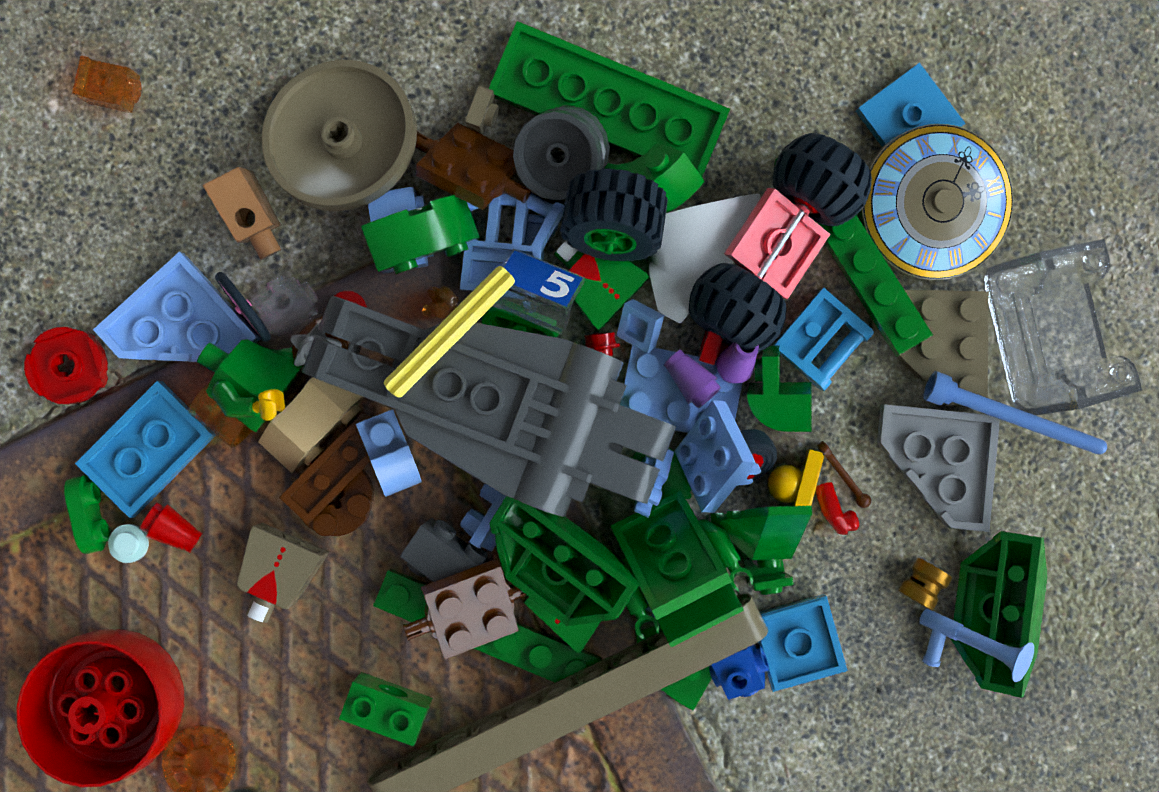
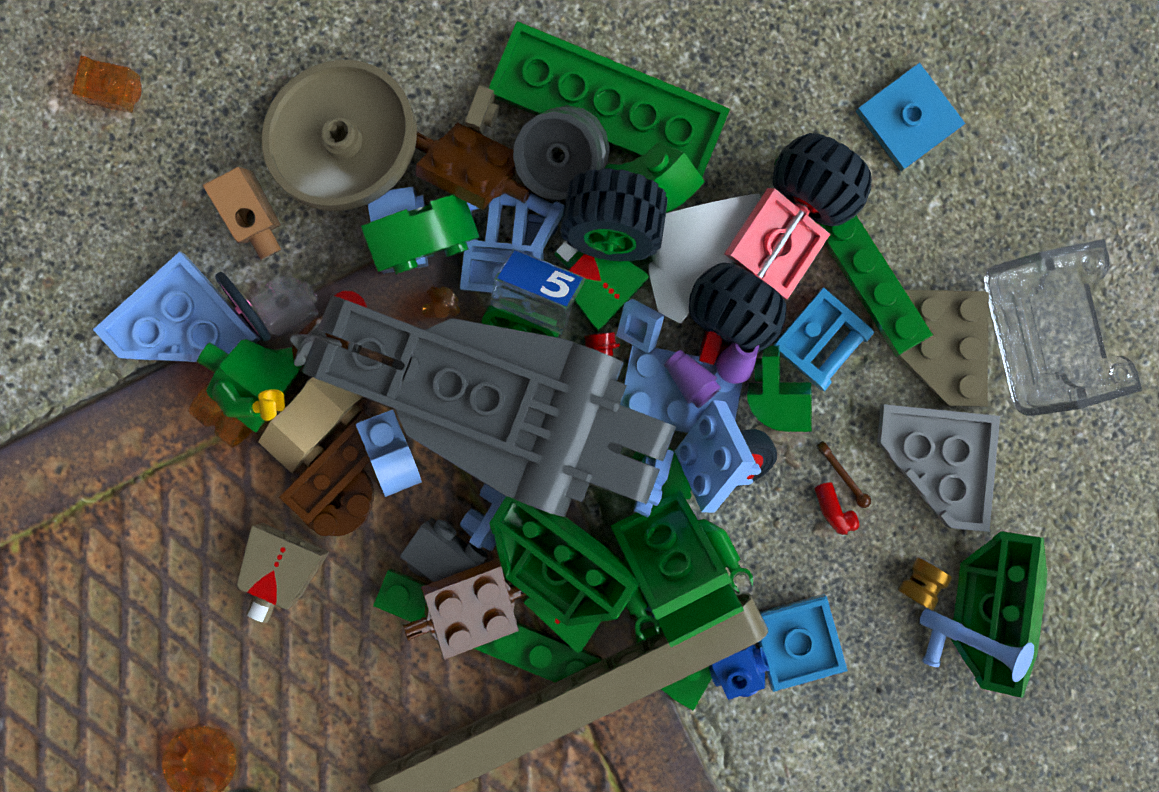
(48, 353): red plate -> none
(58, 715): red wheel -> none
(85, 516): green plate -> none
(128, 543): light aqua plate -> none
(145, 449): dark azure plate -> none
(170, 528): red cone -> none
(386, 708): green brick -> none
(449, 331): light yellow axle -> none
(765, 532): green wedge -> none
(768, 580): green bracket -> none
(795, 485): yellow tile -> none
(937, 202): dish -> none
(942, 390): medium blue piece -> none

